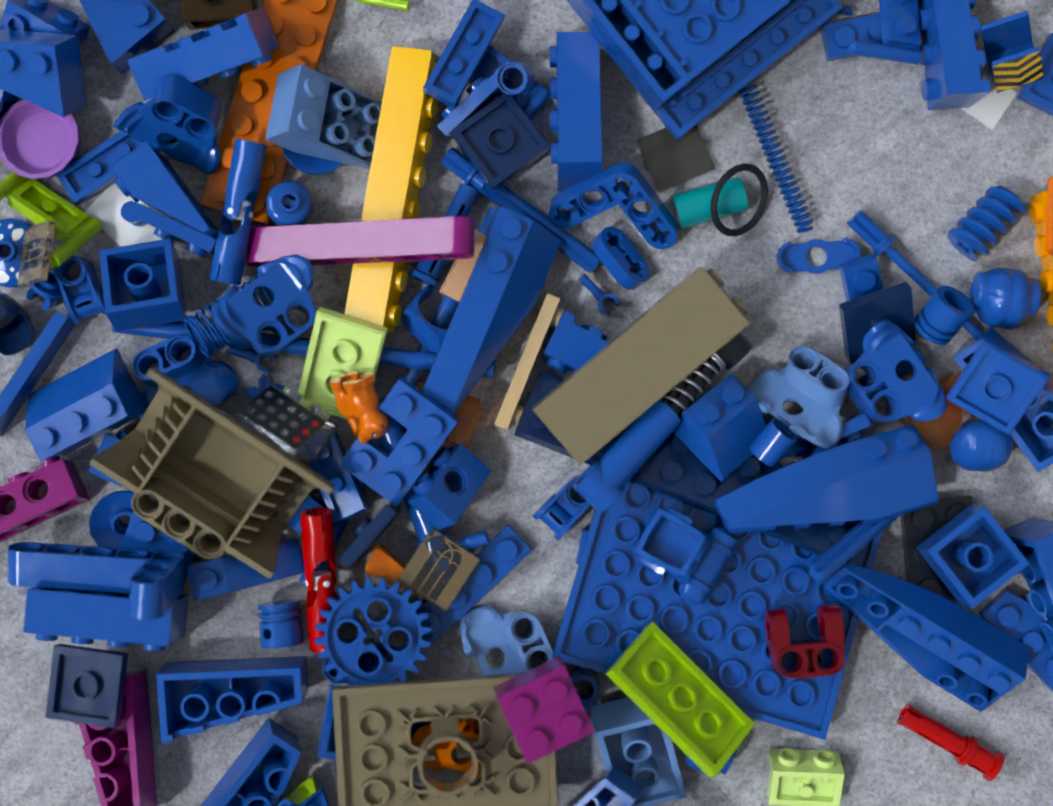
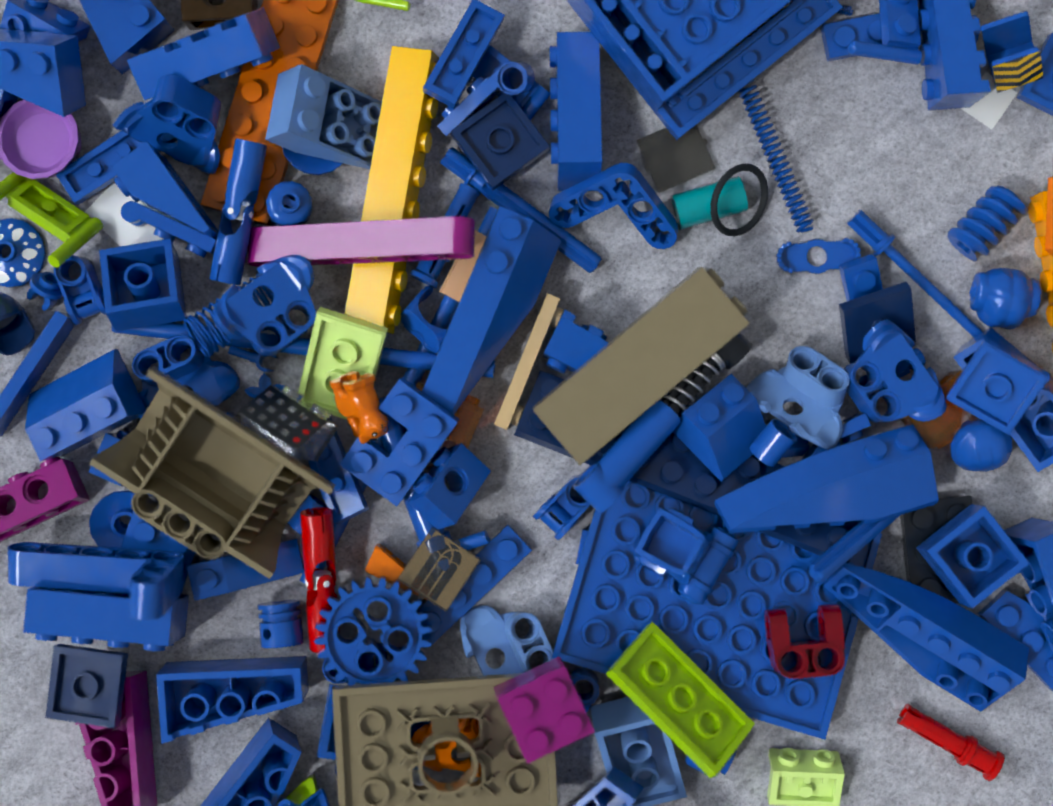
(36, 253): clear smoke piece -> none
(368, 534): dark blue plate -> none
(598, 294): blue hand -> none
(621, 258): blue beam -> none
(943, 315): blue piece -> none

